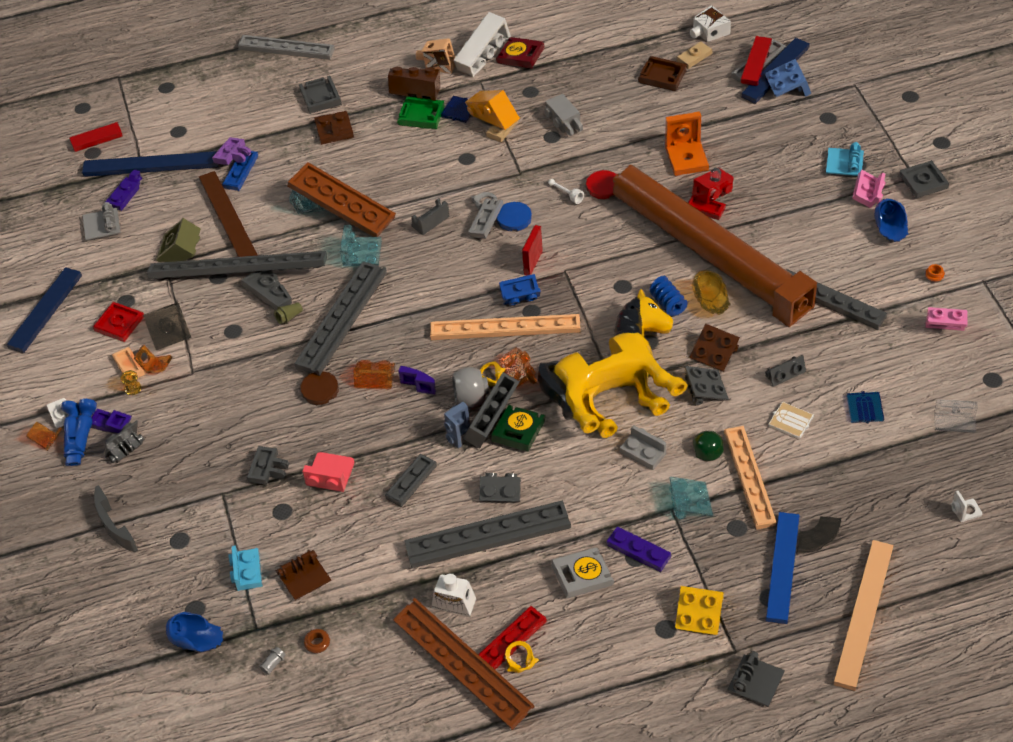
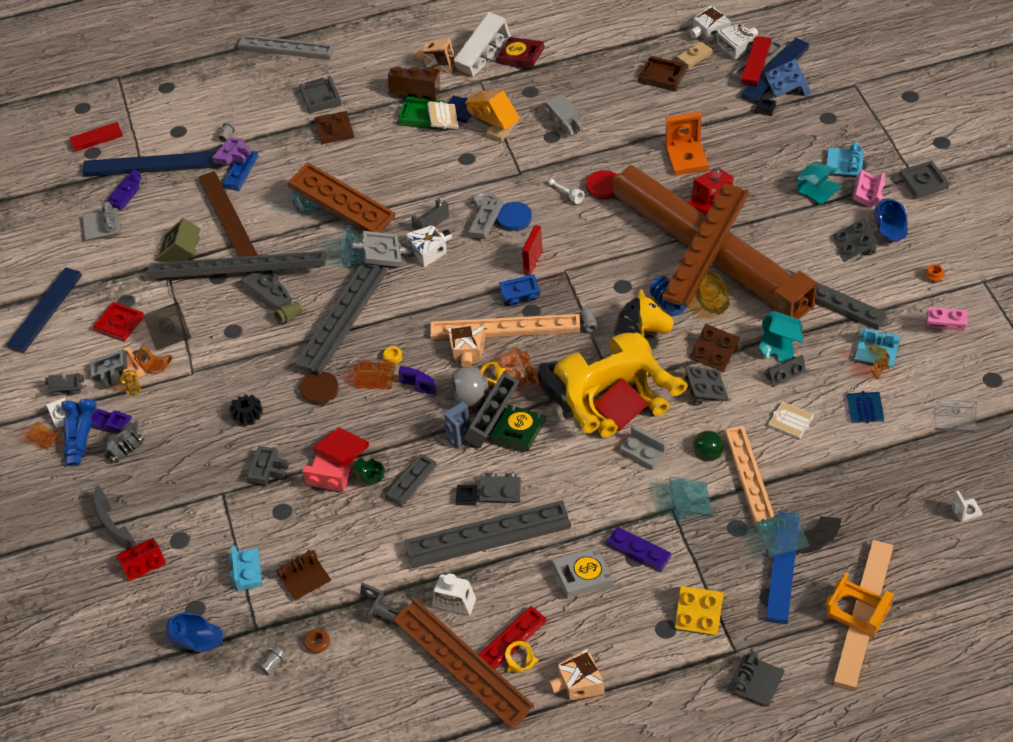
(56, 384): none -> dark grey hinge
(109, 365): none -> dark grey hinge
(141, 559): none -> red bracket
(228, 128): none -> light grey pin
(246, 409): none -> black gear
(341, 447): none -> red tile
(368, 472): none -> dark green hair
(378, 607): none -> flat silver bracket
(381, 248): none -> light grey plate
(392, 354): none -> yellow tile
(428, 244): none -> white torso
(442, 115): none -> piece
(466, 495): none -> black tile
(467, 343): none -> light nougat torso
(578, 677): none -> torso
(590, 323): none -> light grey pin
(621, 403): none -> red tile
(705, 245): none -> dark orange plate
(736, 40): none -> white torso
(766, 106): none -> black tile
(779, 334): none -> teal piece
(782, 534): none -> clear light blue hinge
(814, 182): none -> teal piece
(845, 588): none -> light orange panel
(856, 239): none -> dark grey hinge
(881, 362): none -> clear orange bracket
(889, 342): none -> medium azure hinge

